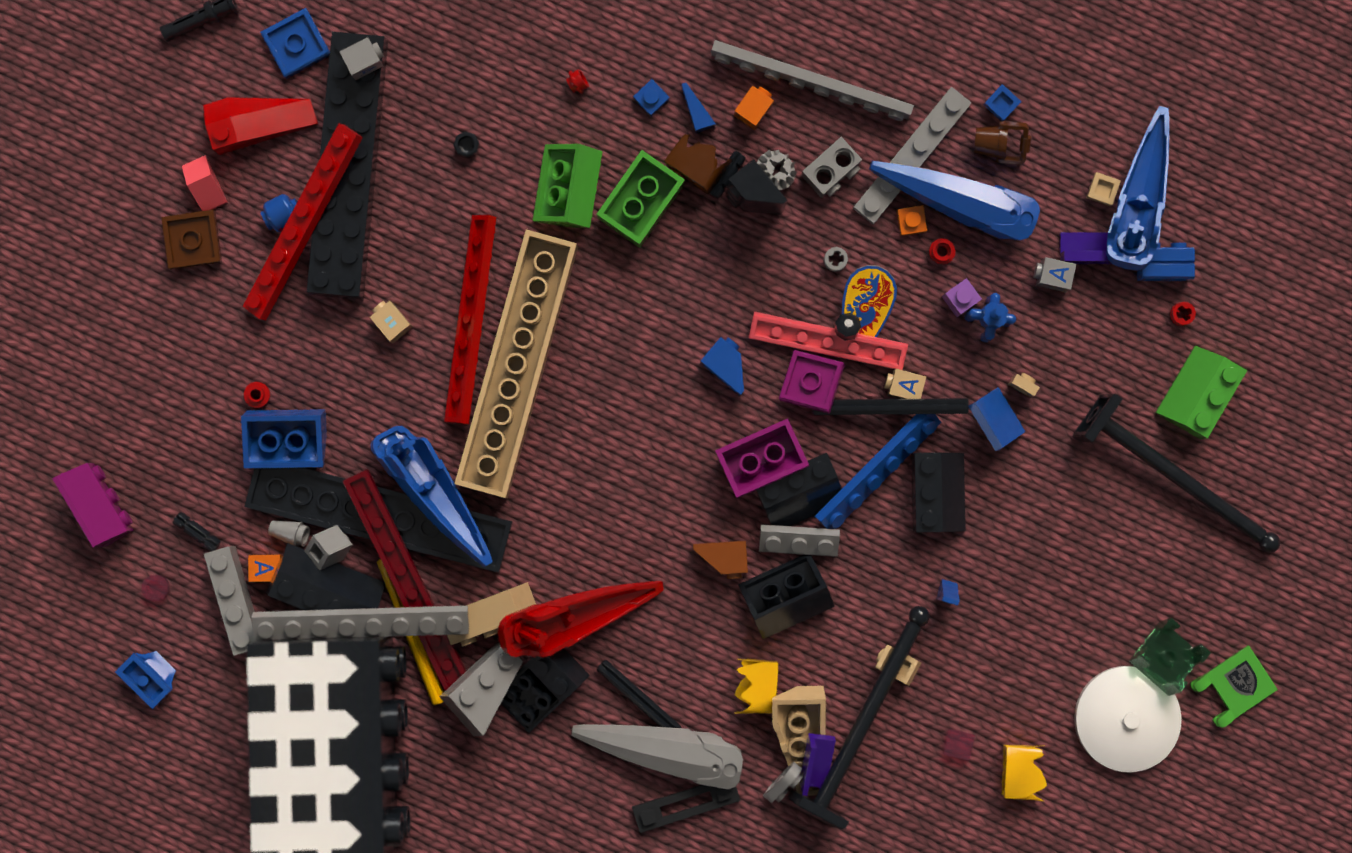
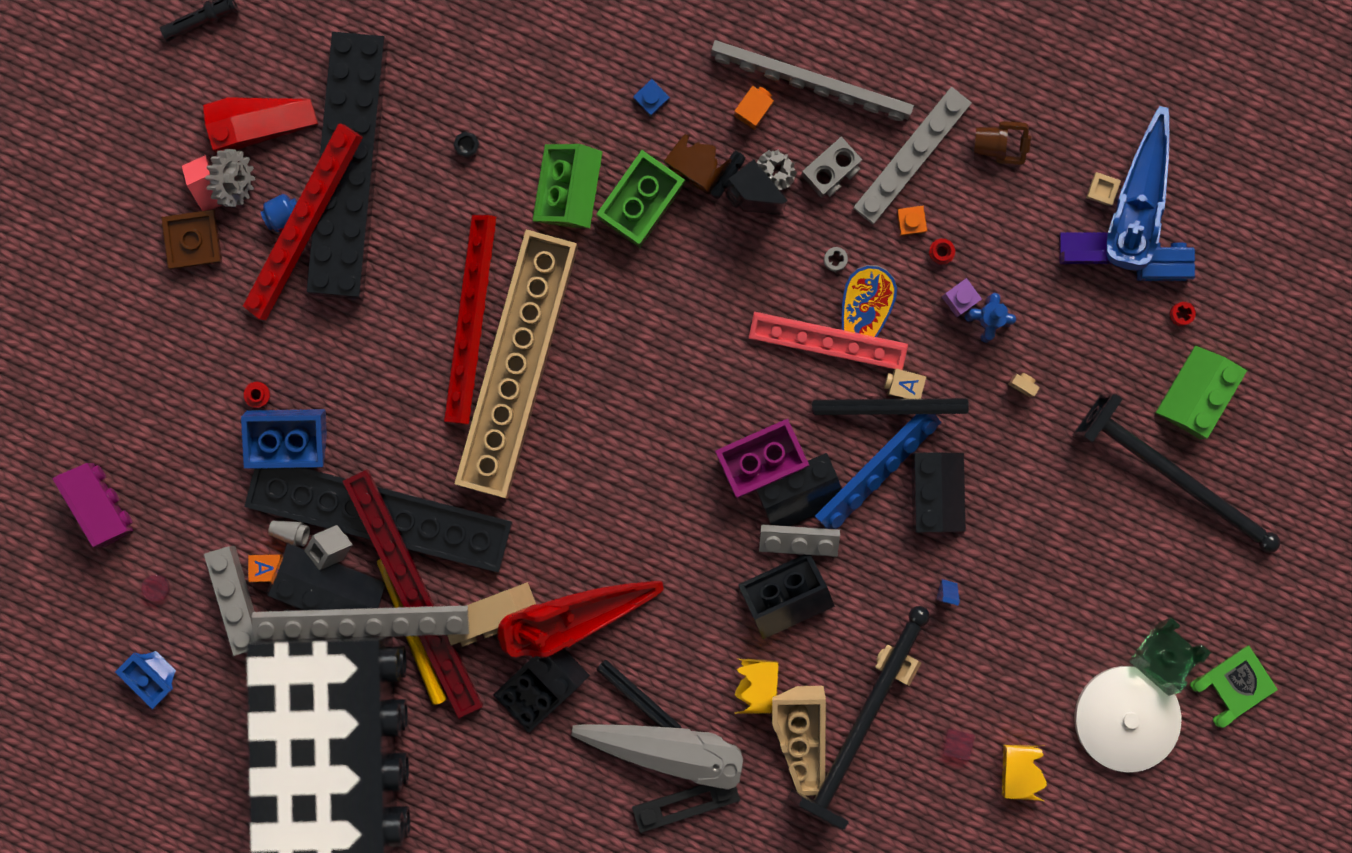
(196, 531): black axle -> none
(230, 177): none -> light grey gear
(295, 43): blue tile -> none
(362, 58): light grey brick -> none
(390, 321): tan brick -> none
(430, 488): blue piece -> none
(481, 689): light grey wedge -> none
(577, 81): red plate -> none
(699, 116): blue piece -> none
(725, 557): dark orange slope -> none
(726, 364): blue slope -> none
(789, 777): light grey plate -> none
(811, 381): magenta tile -> none
(816, 761): dark purple panel -> none
(847, 326): black tile -> none
(972, 203): blue piece -> none
(996, 419): blue tile -> none
(1002, 103): blue plate -> none
(1054, 274): light grey brick -> none

